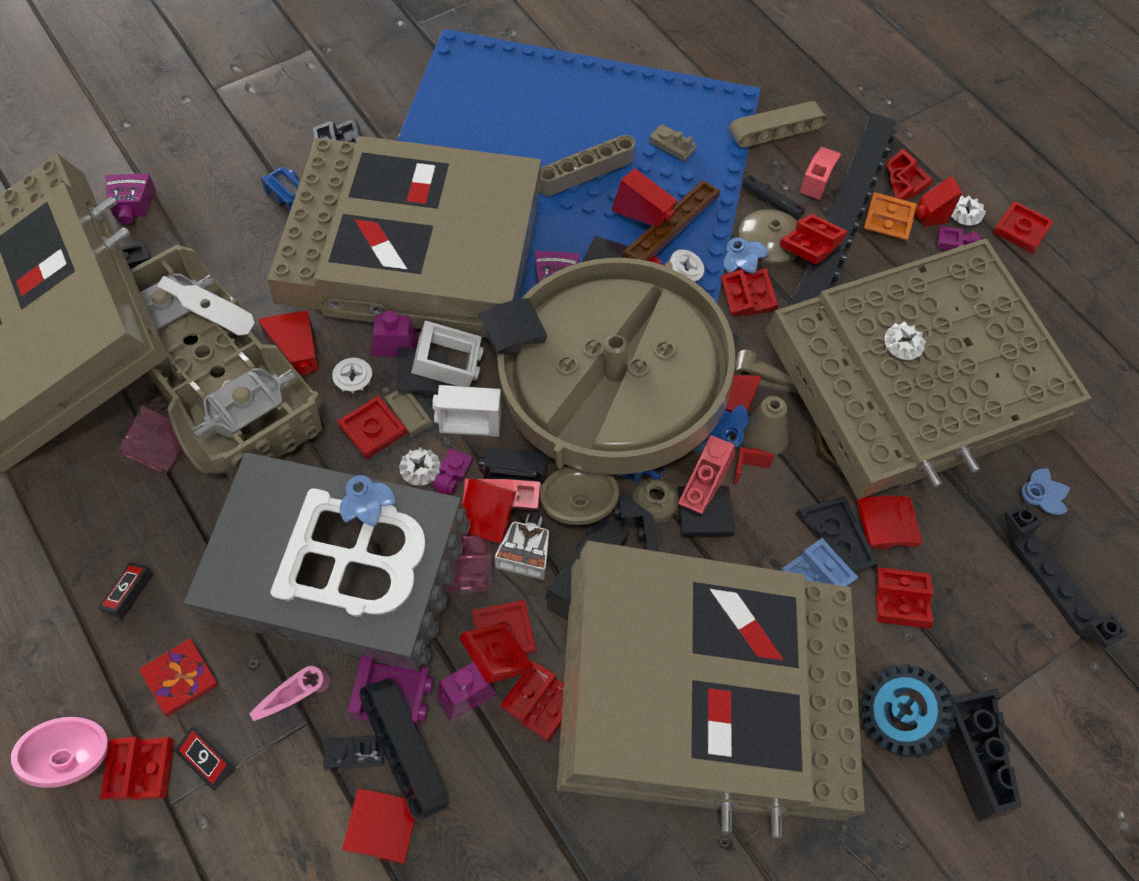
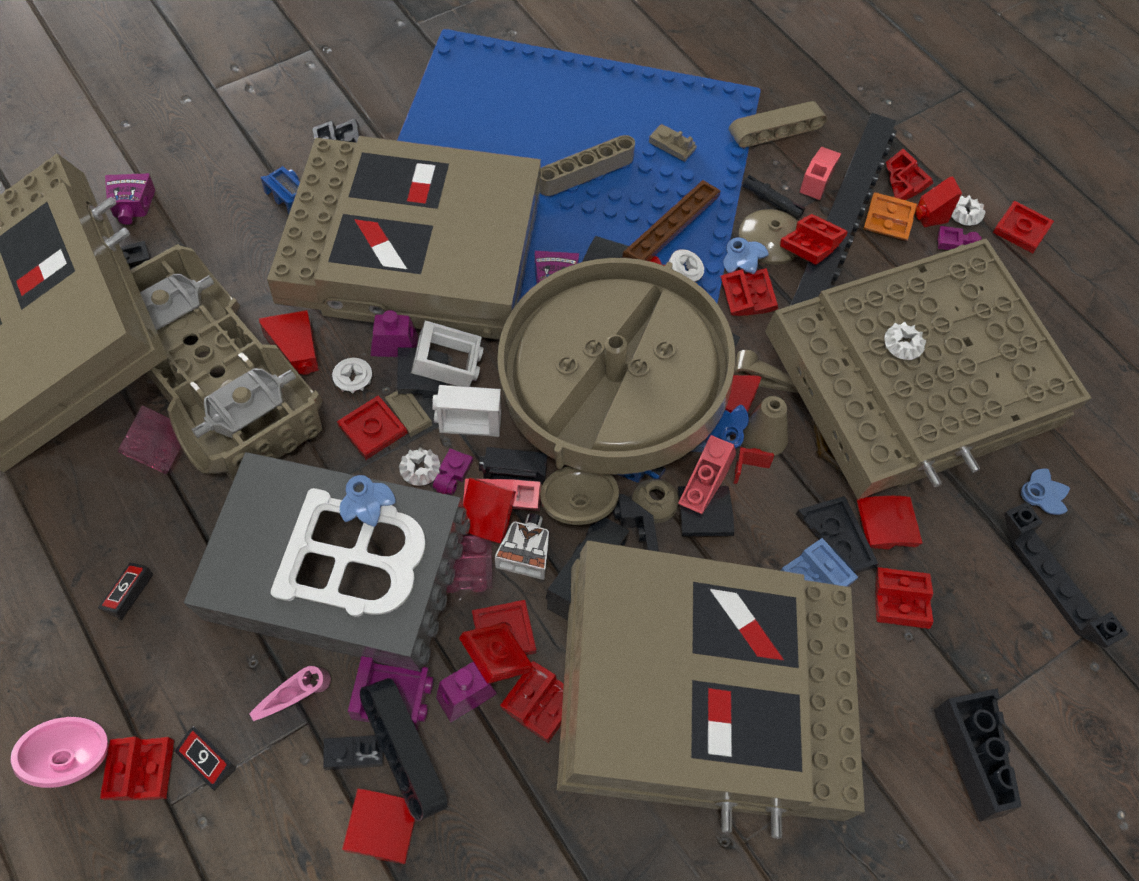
(178, 677): red tile -> none
(219, 312): white piece -> none
(512, 326): black slope -> none
(643, 200): red slope -> none
(931, 729): wheel -> none

